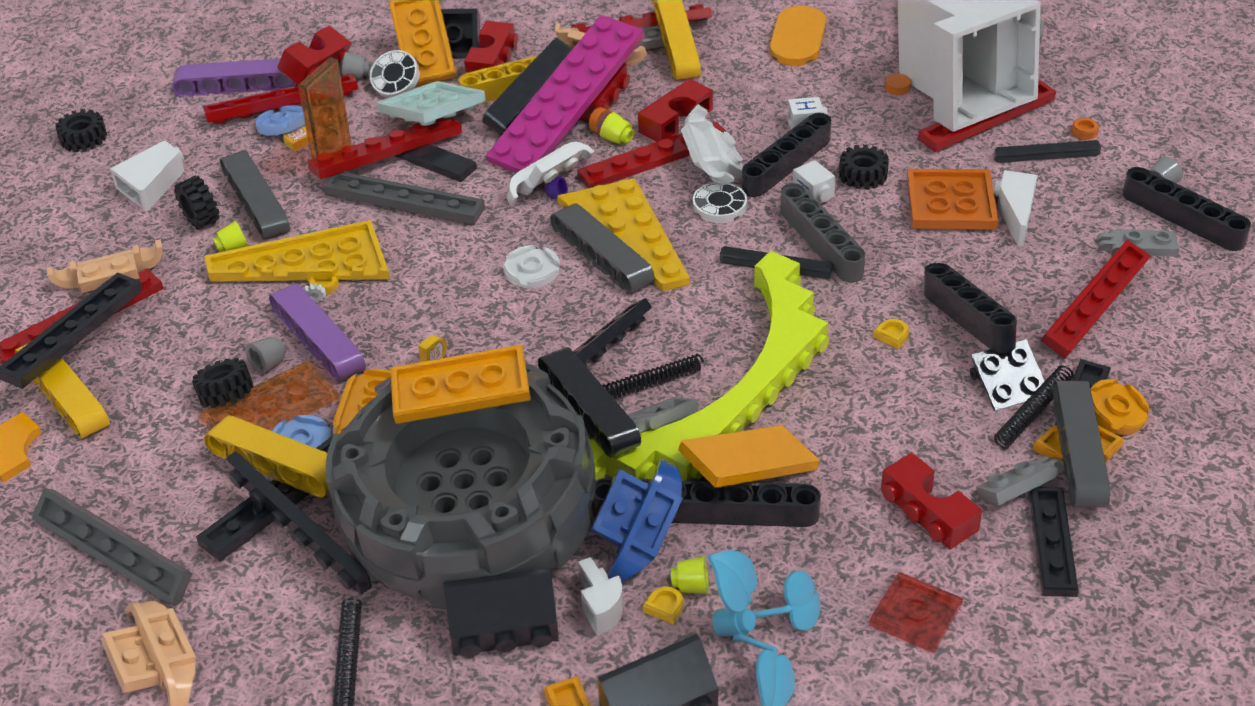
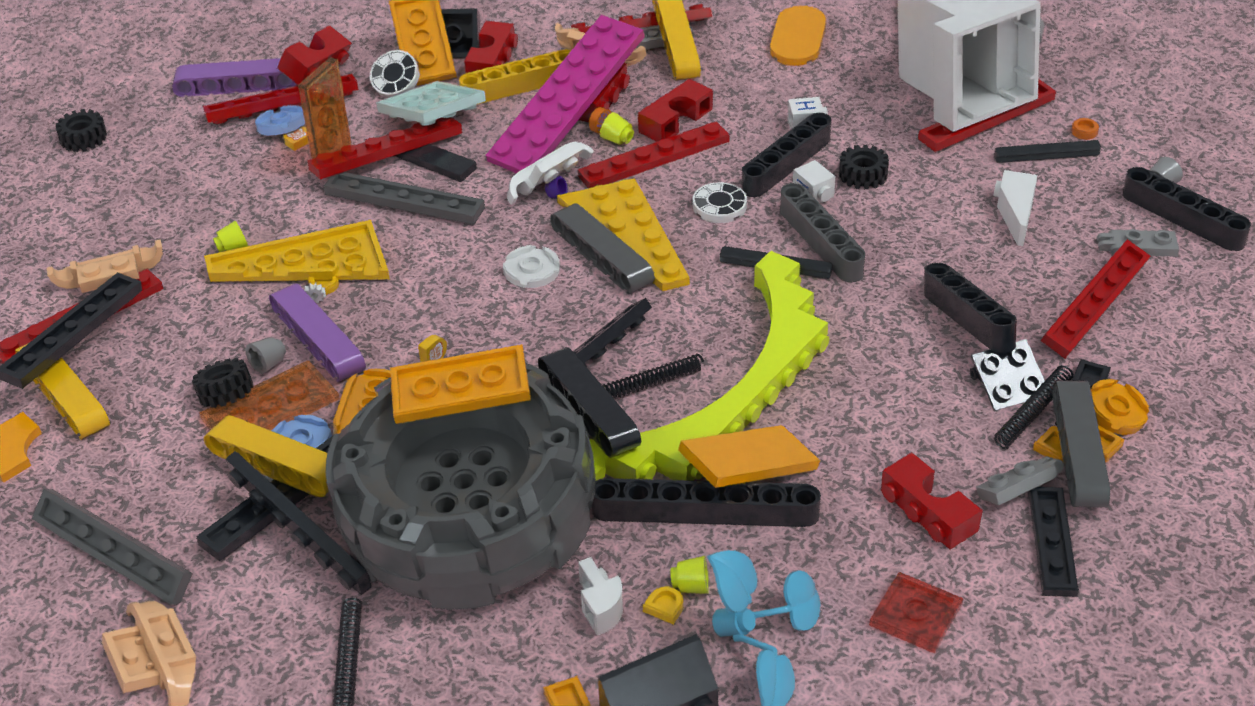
(149, 174): white slope -> none
(196, 202): black tyre -> none
(255, 194): dark grey beam -> none
(355, 65): light grey hat -> none
(501, 612): black slope -> none
(527, 84): black beam -> none
(638, 517): blue plate -> none
(664, 413): light grey hinge -> none
(711, 148): white plate -> none
(892, 332): yellow tile -> none
(897, 84): orange tile -> none
(951, 199): orange plate -> none

